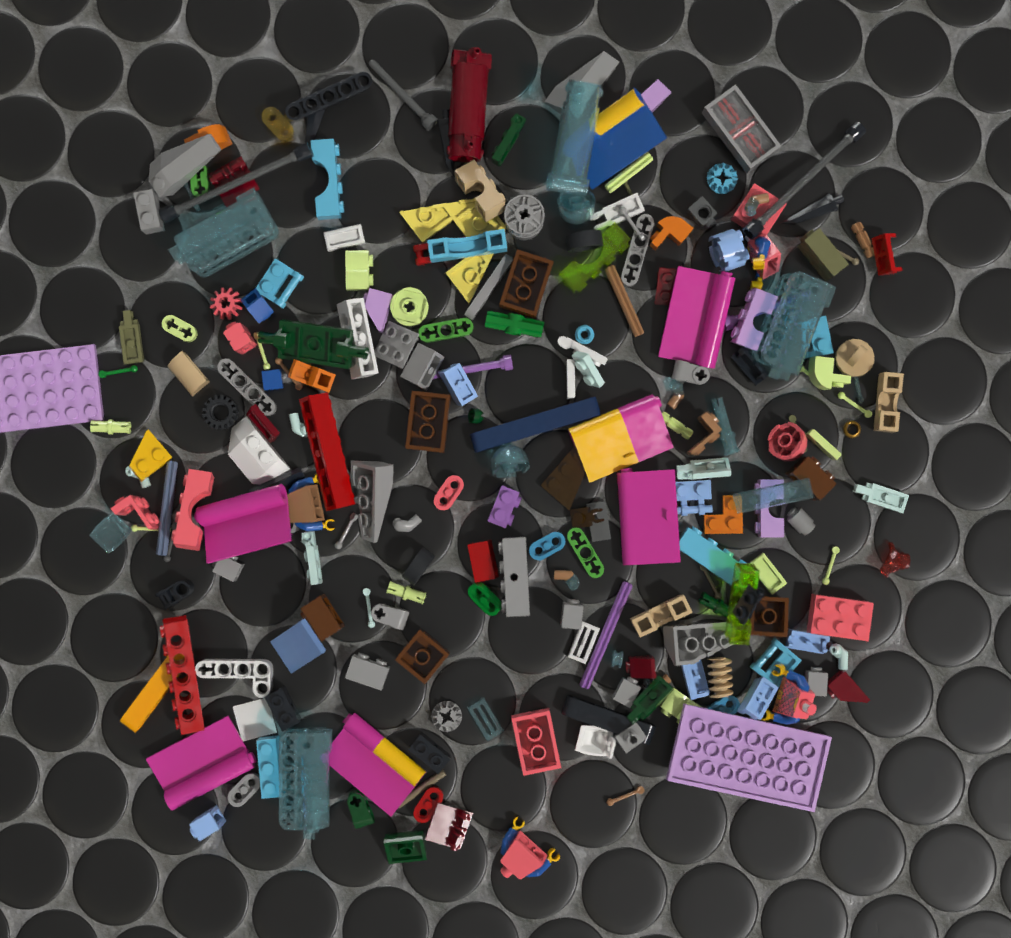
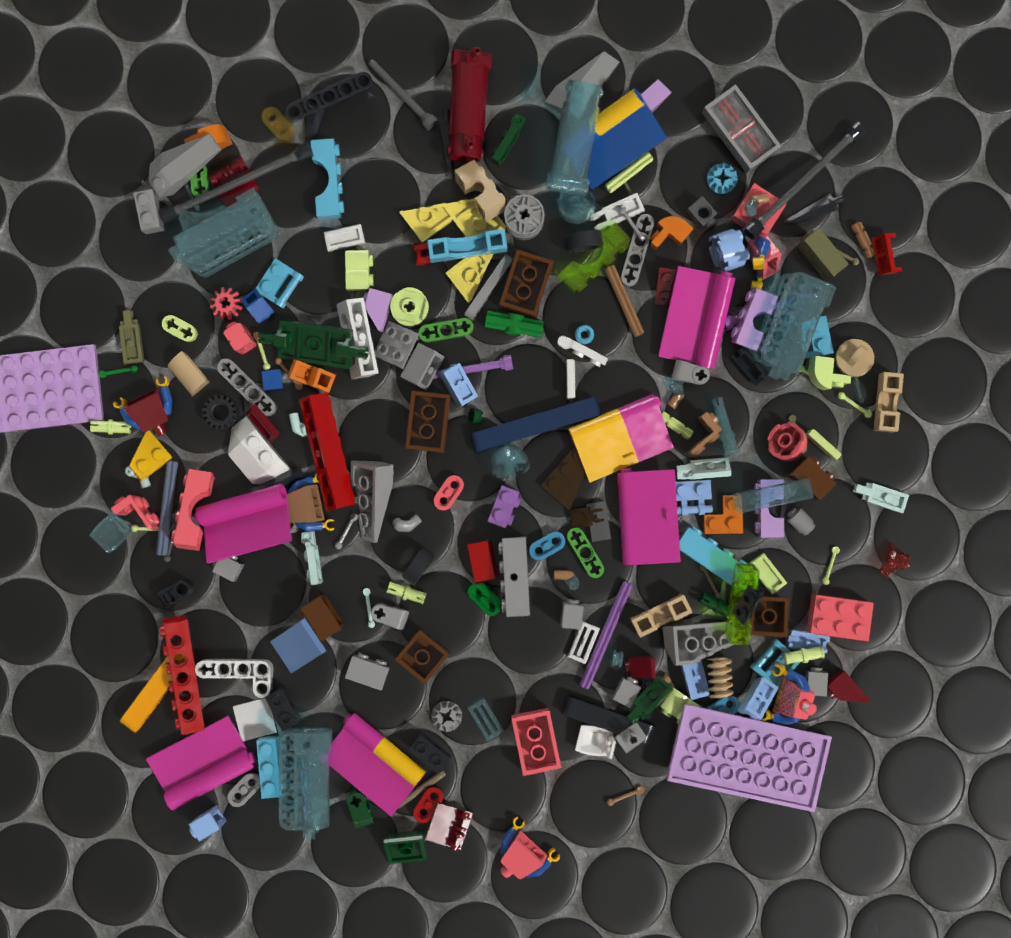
(149, 409): none -> dark red torso
(588, 369): light aqua plate -> none
(803, 655): none -> yellowish green pin
(841, 654): light aqua arm -> none
(846, 432): pearl gold piece -> none

